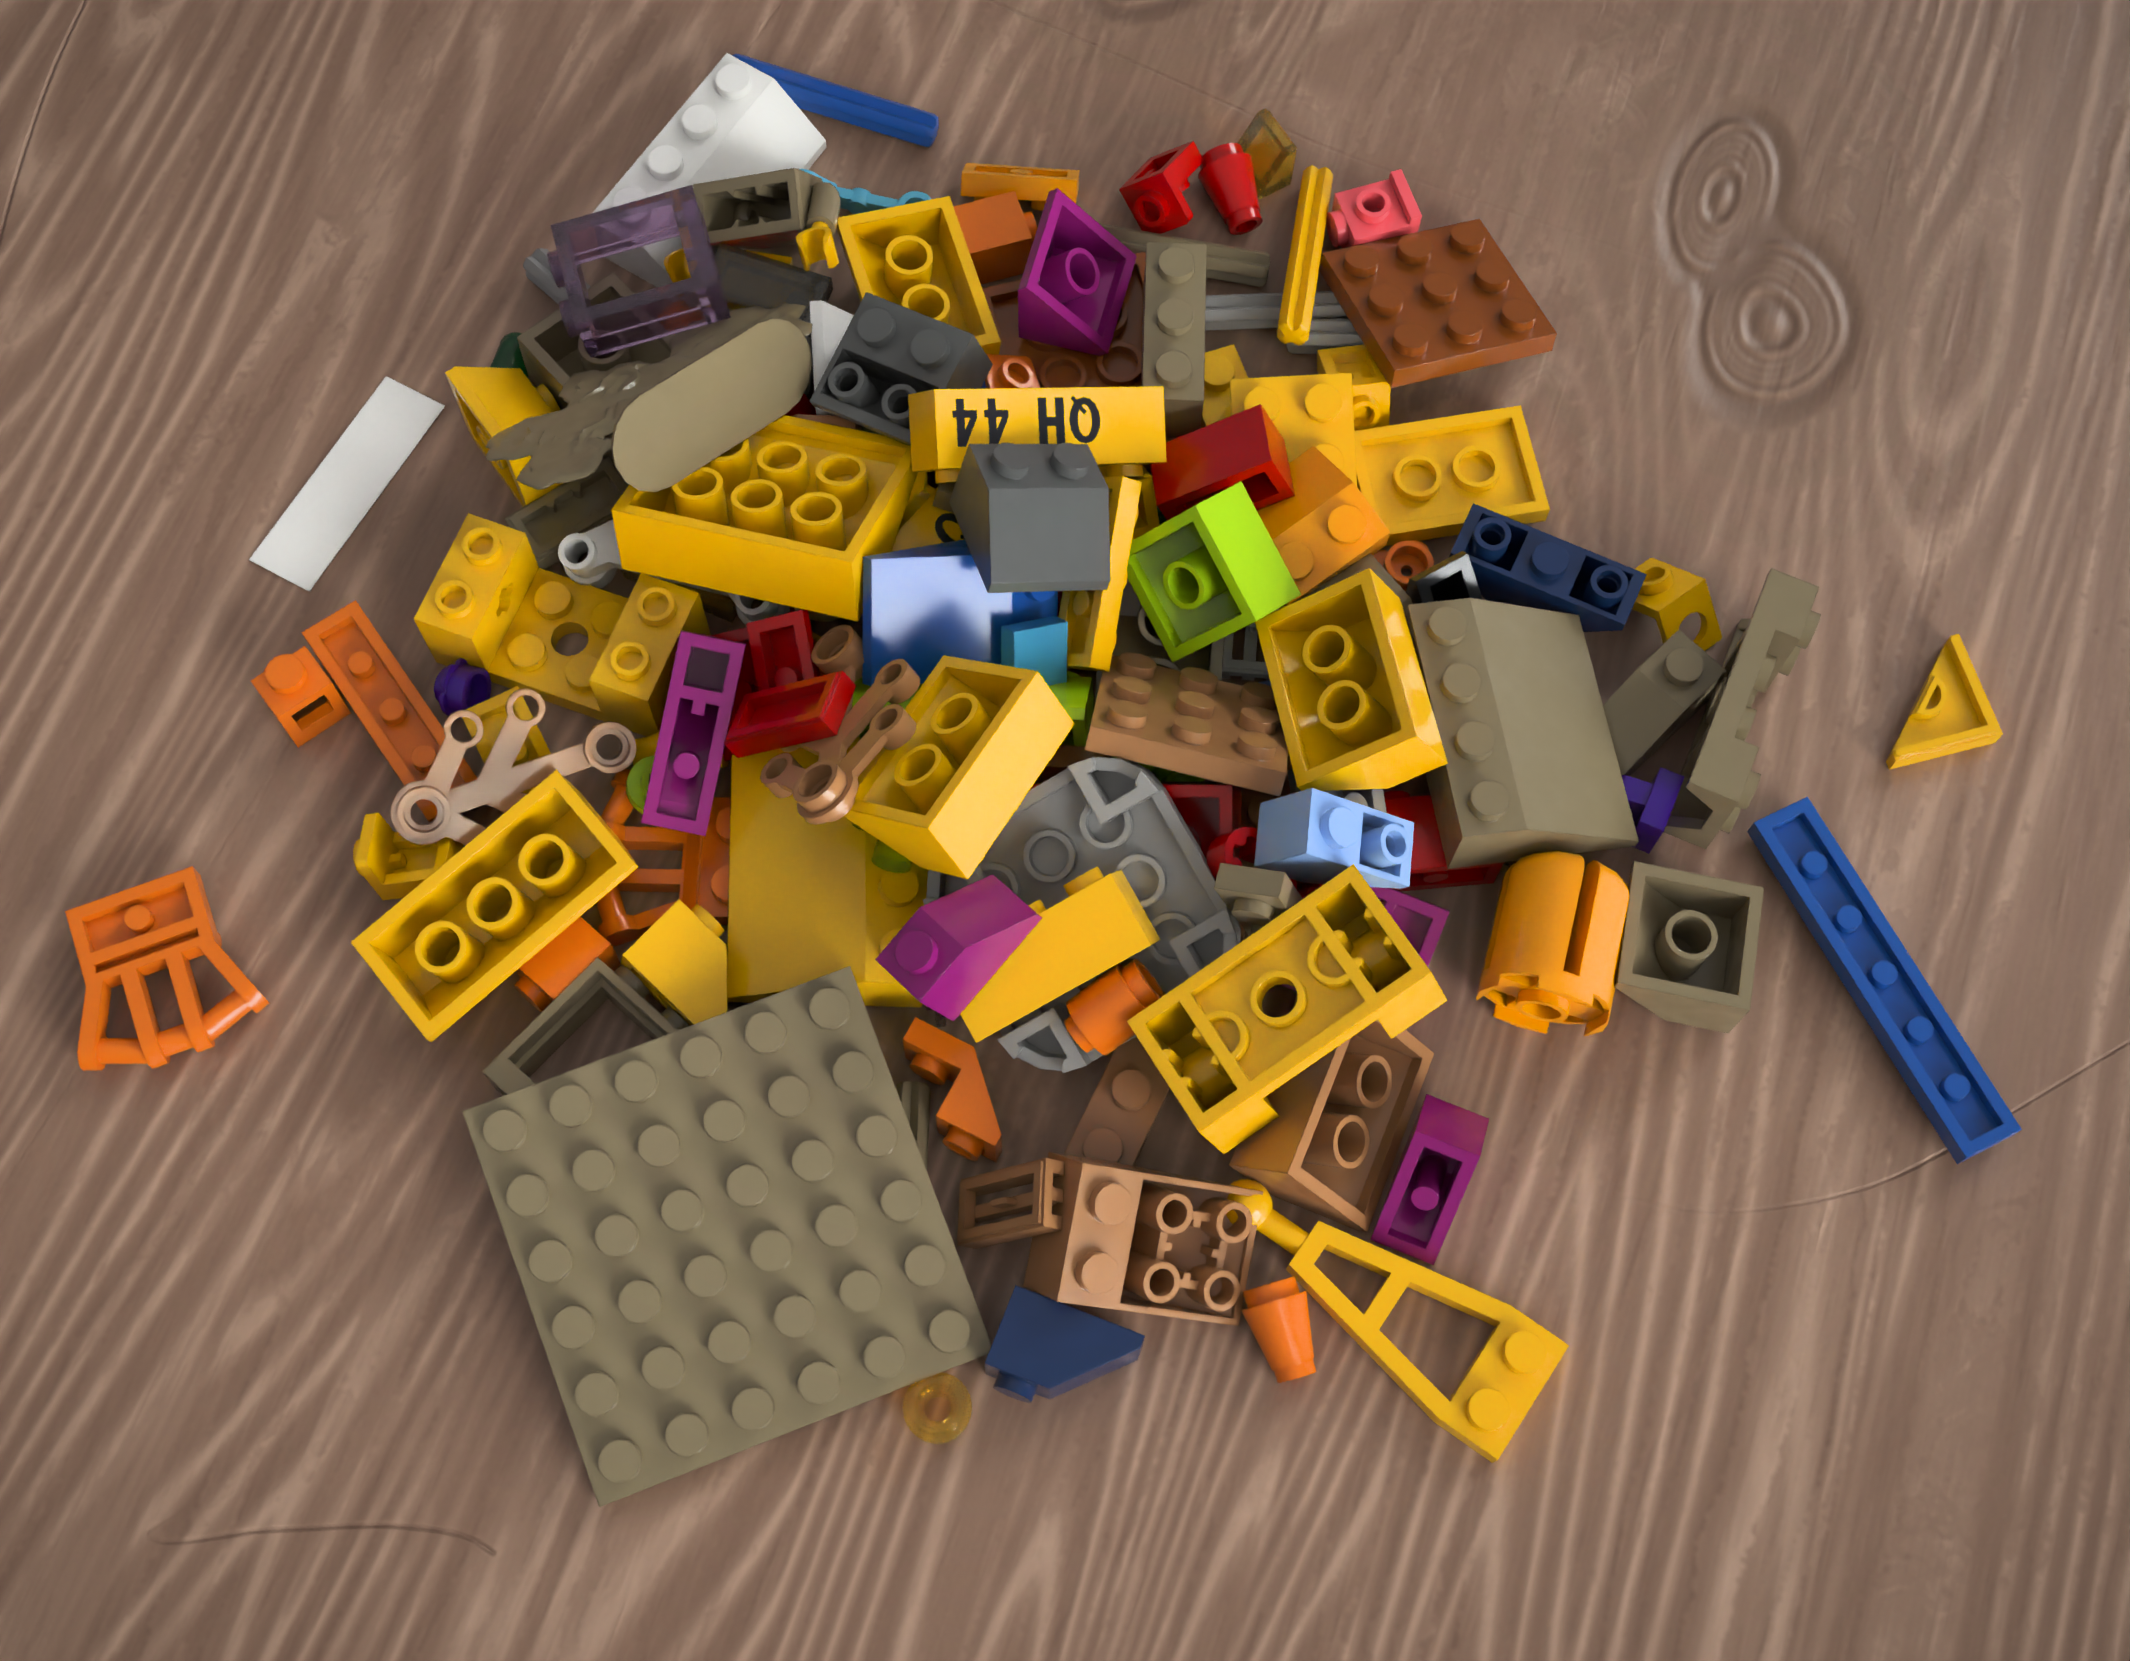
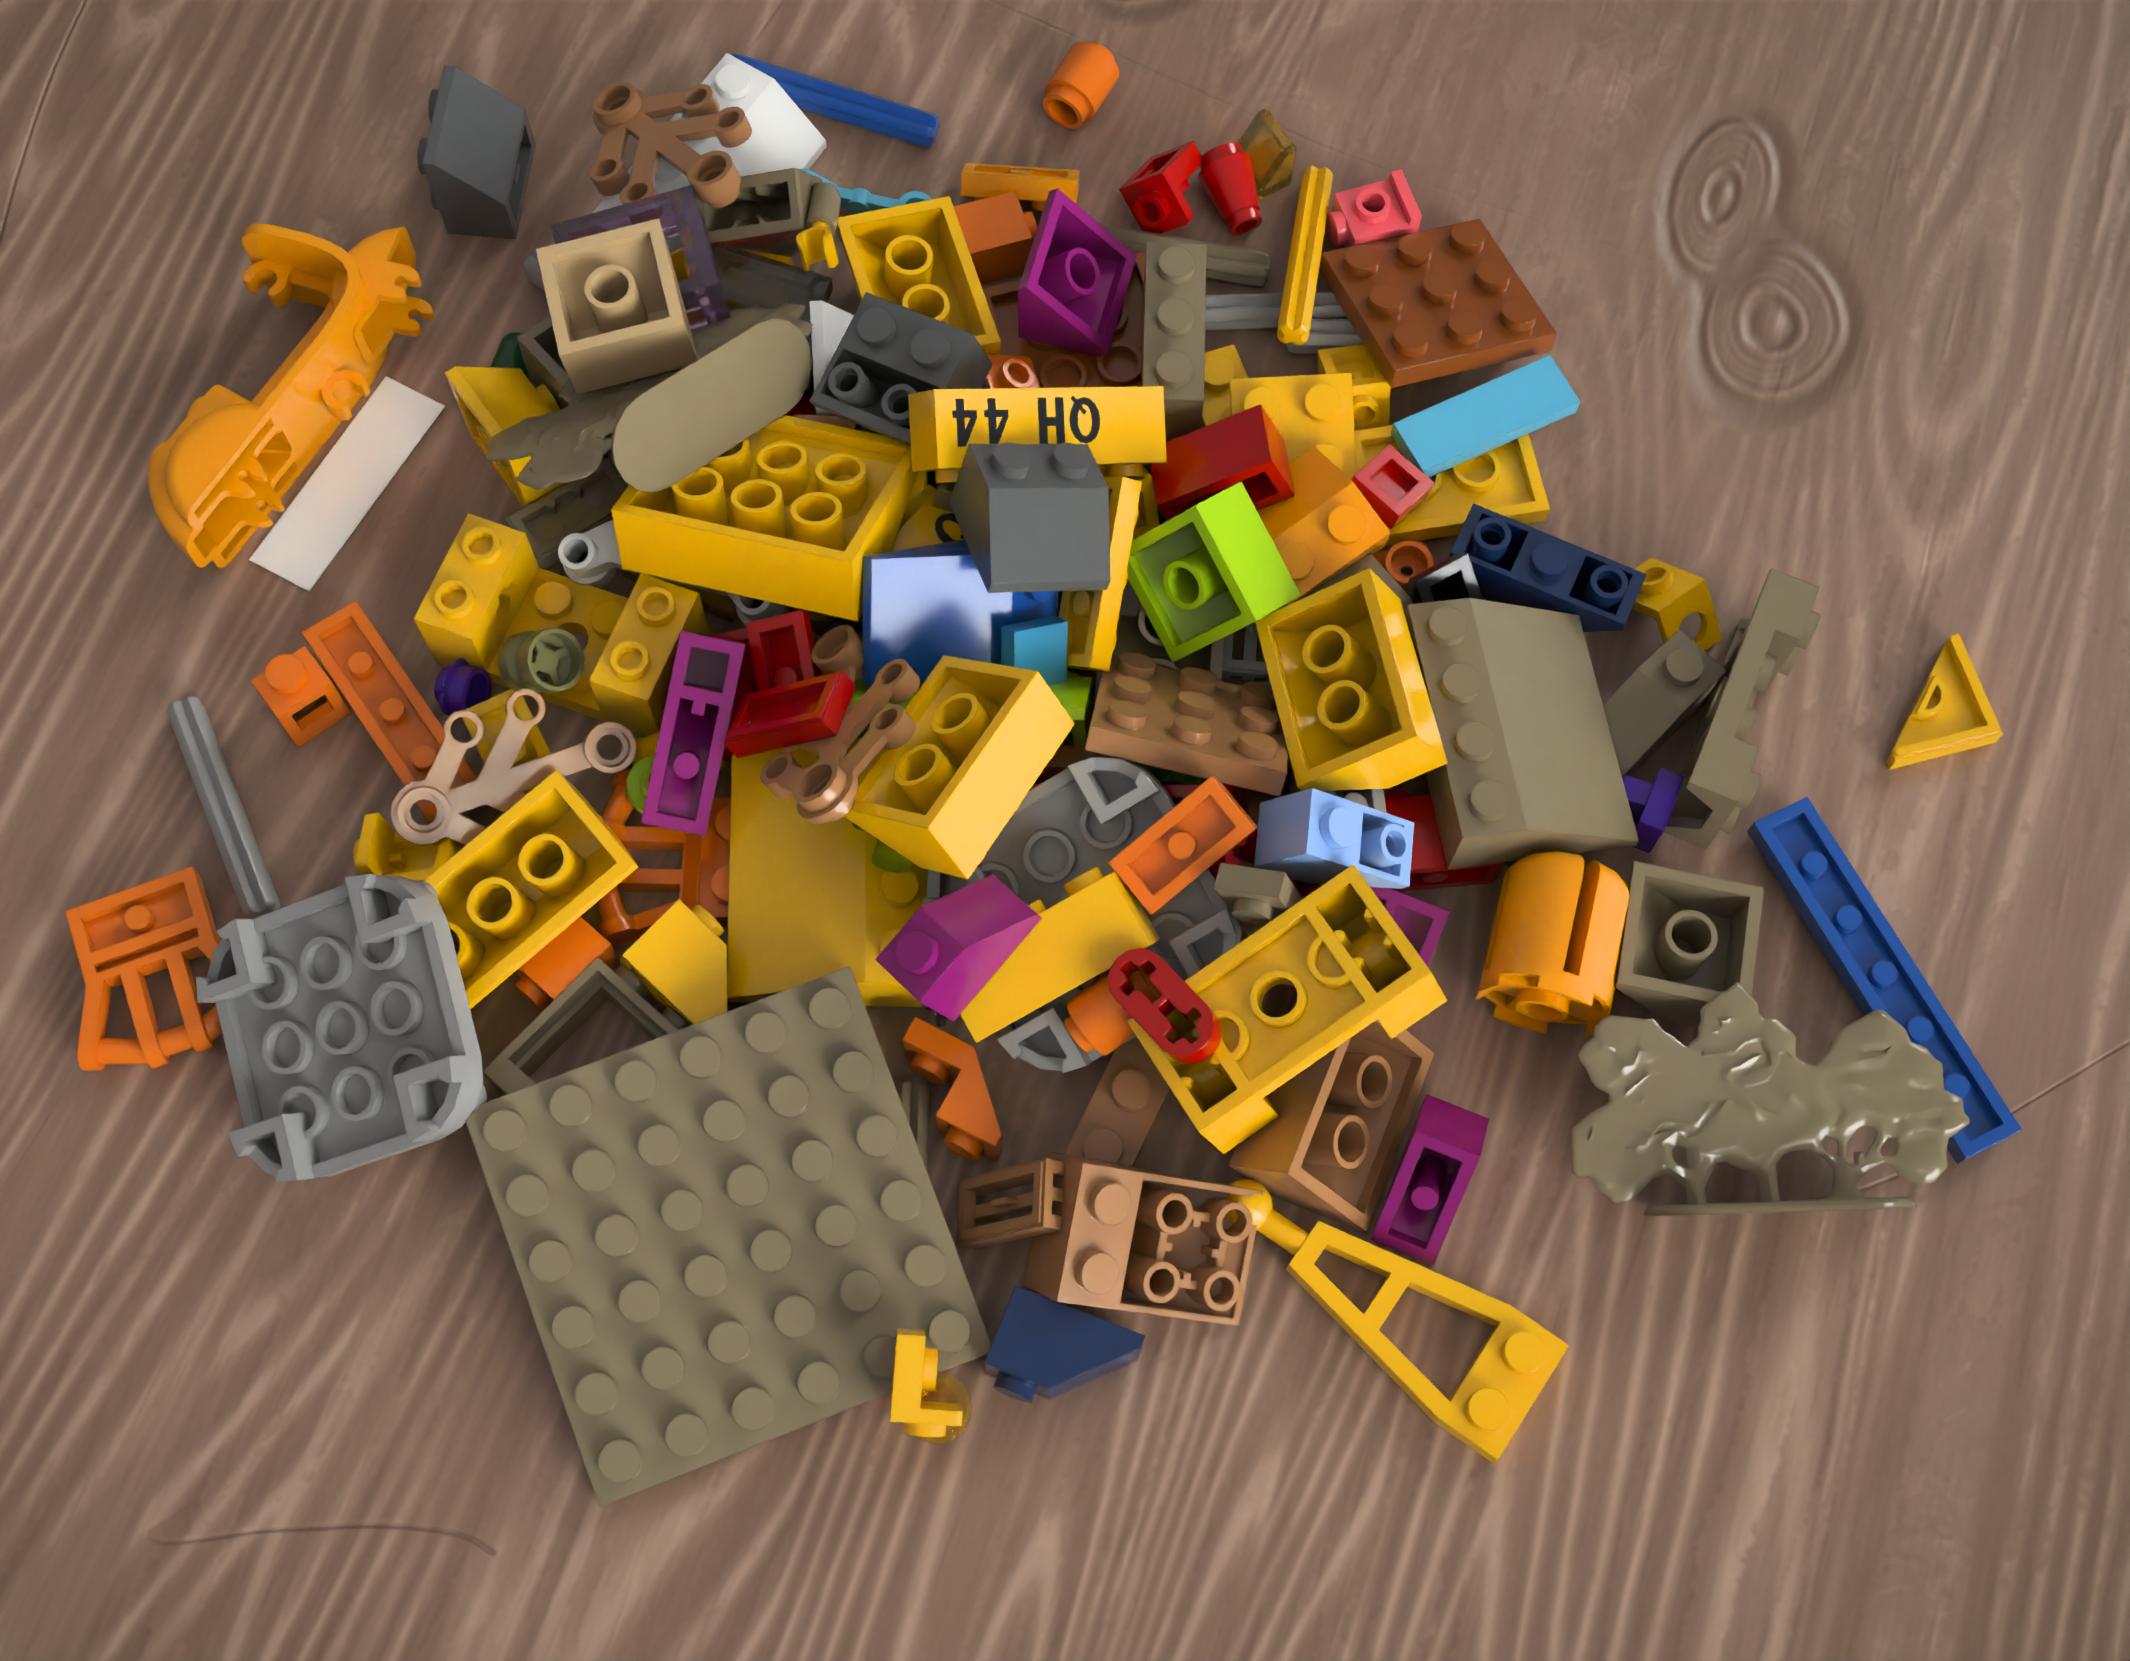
(223, 807): none -> light grey axle
(243, 455): none -> light orange piece
(345, 1028): none -> light grey plate
(476, 157): none -> dark grey slope
(555, 664): none -> olive wheel
(616, 306): none -> tan slope
(626, 111): none -> medium nougat plant
(916, 1372): none -> yellow bracket
(1080, 84): none -> orange brick
(1175, 995): none -> red beam
(1183, 844): none -> orange plate
(1282, 1327): orange cone -> none
(1392, 485): none -> plate
(1485, 417): none -> medium azure tile
(1750, 1100): none -> dark tan plant

